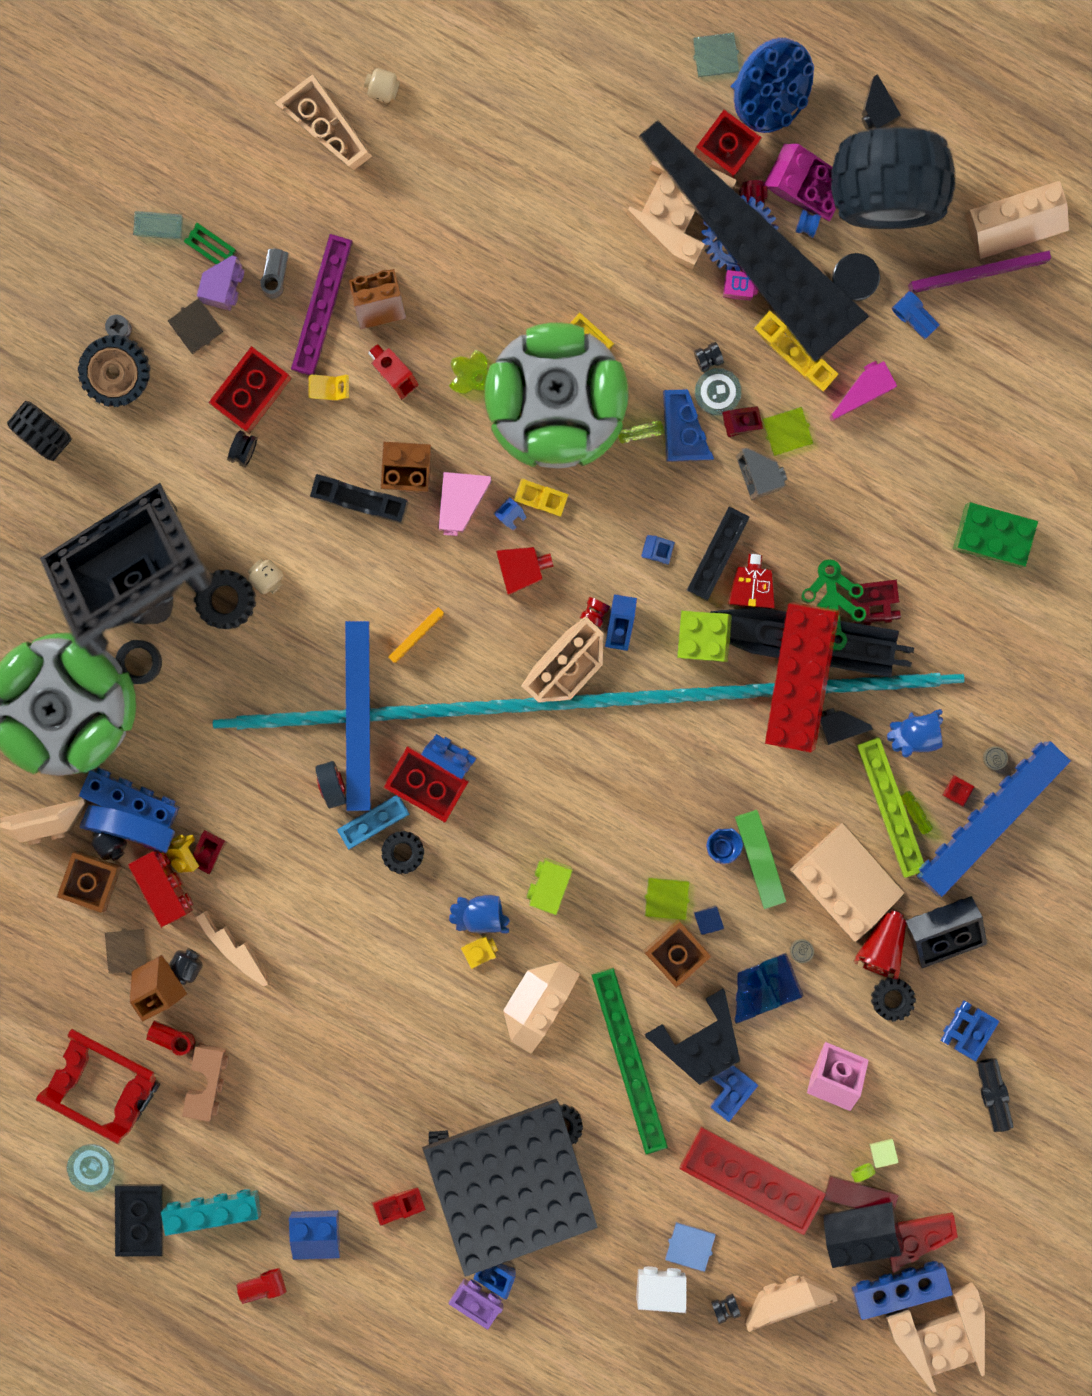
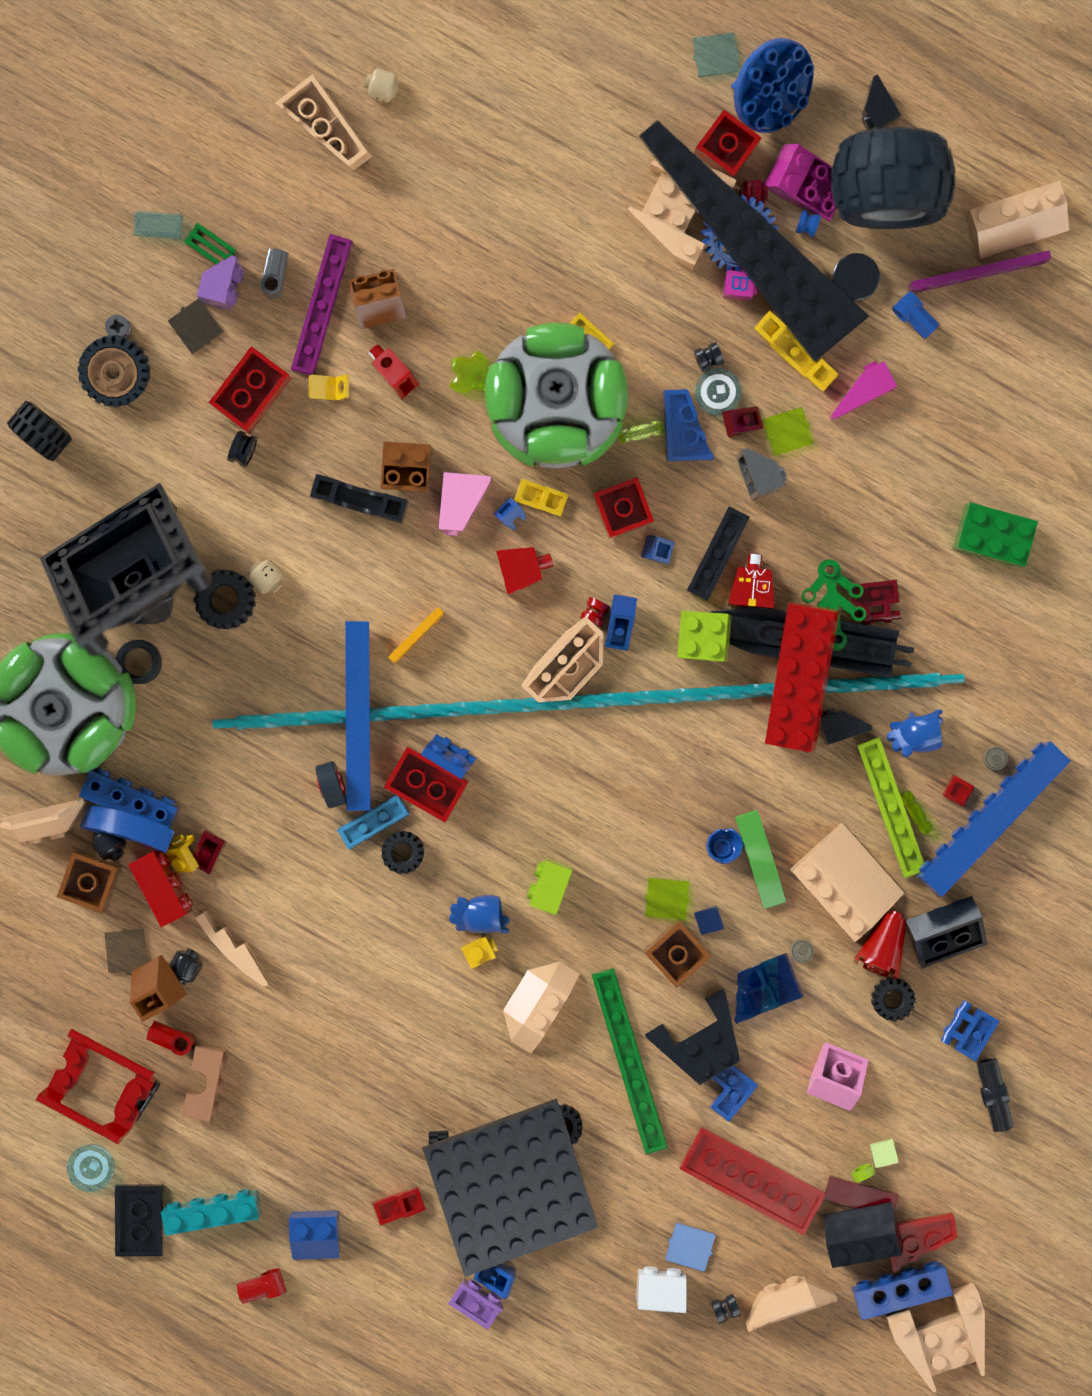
(623, 508): none -> red brick

